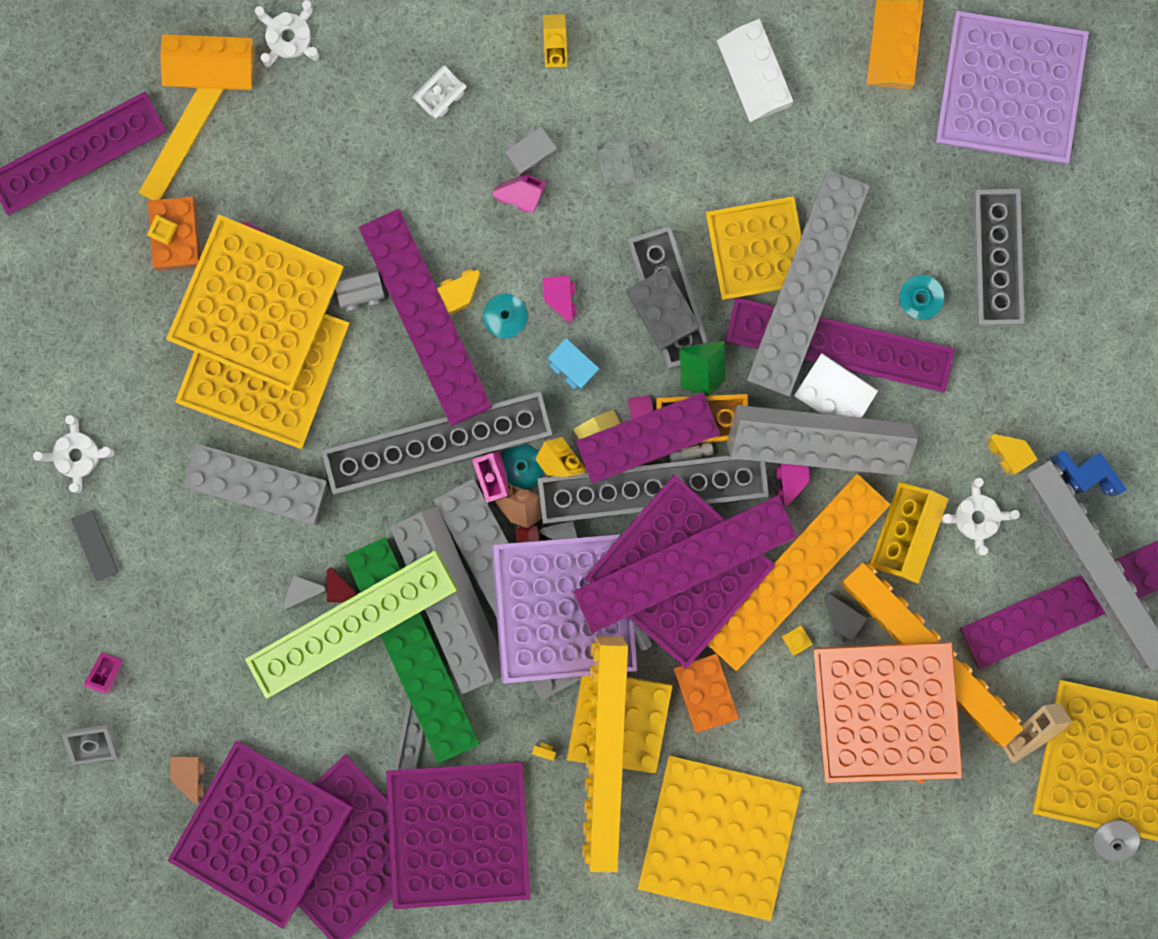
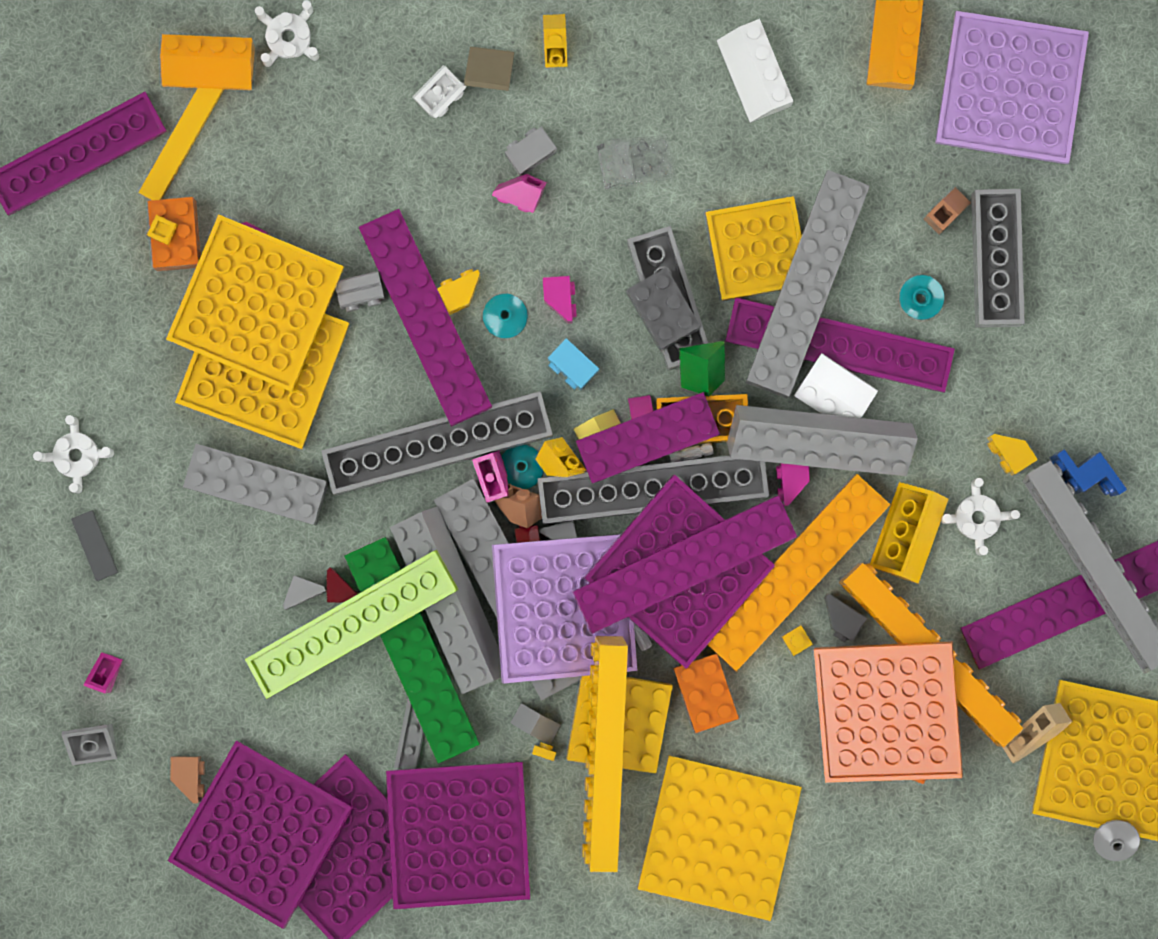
(489, 68): none -> dark tan tile
(535, 724): none -> light grey slope
(947, 210): none -> nougat slope

